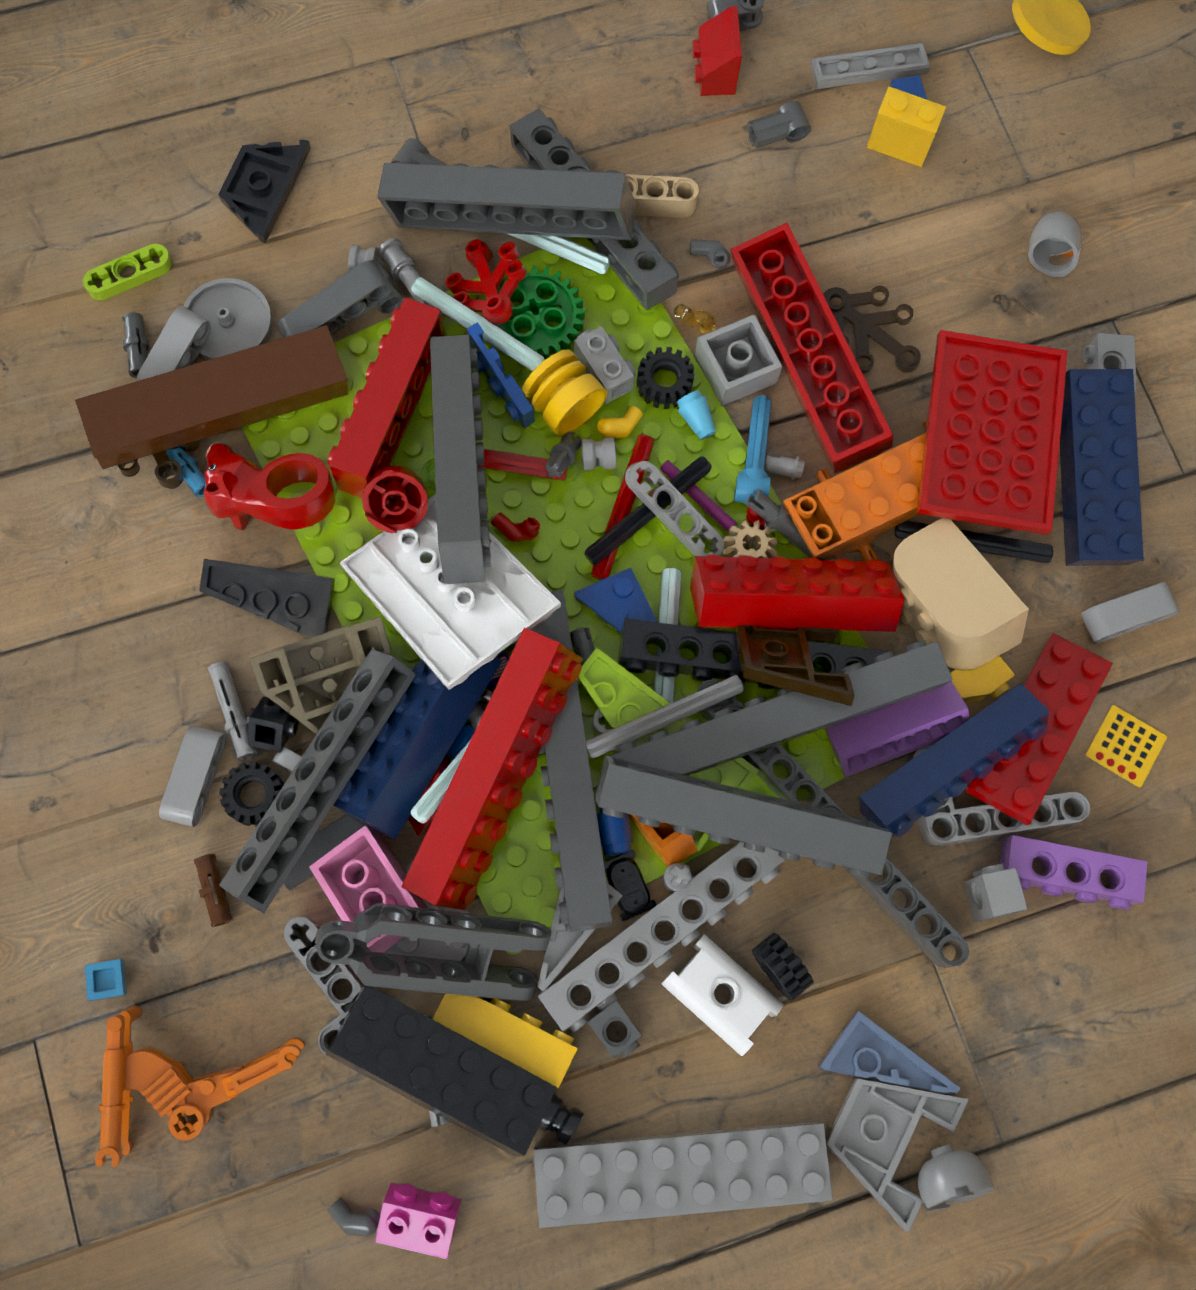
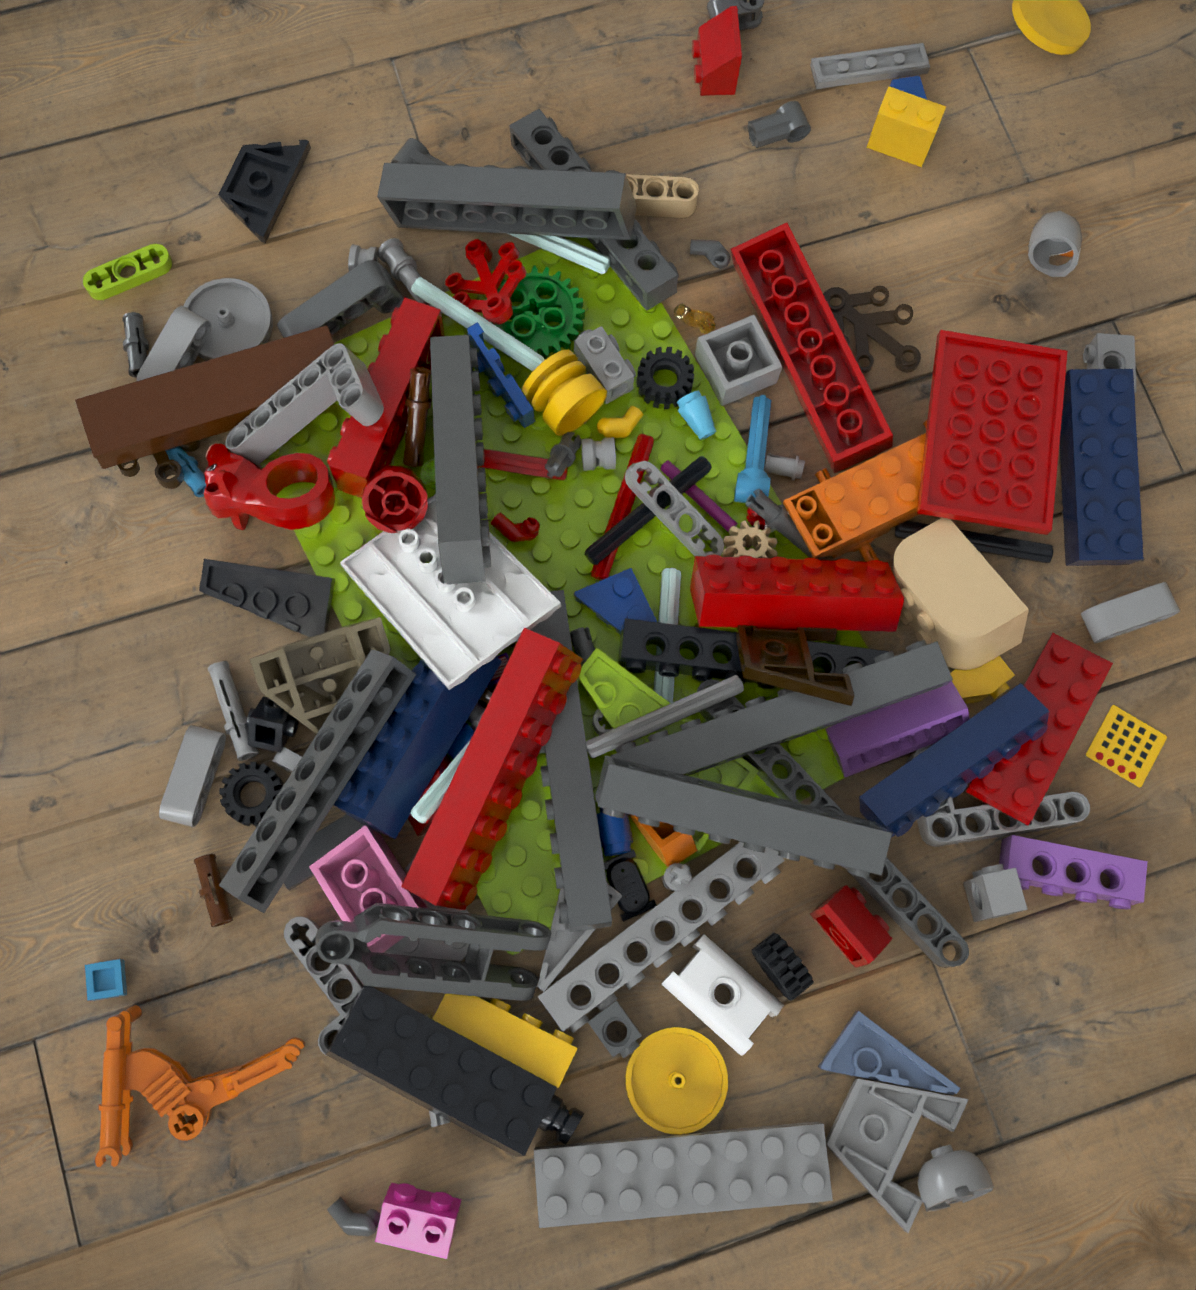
(329, 378): none -> light grey beam
(418, 405): none -> reddish brown pin
(676, 1080): none -> yellow piece
(852, 926): none -> red slope

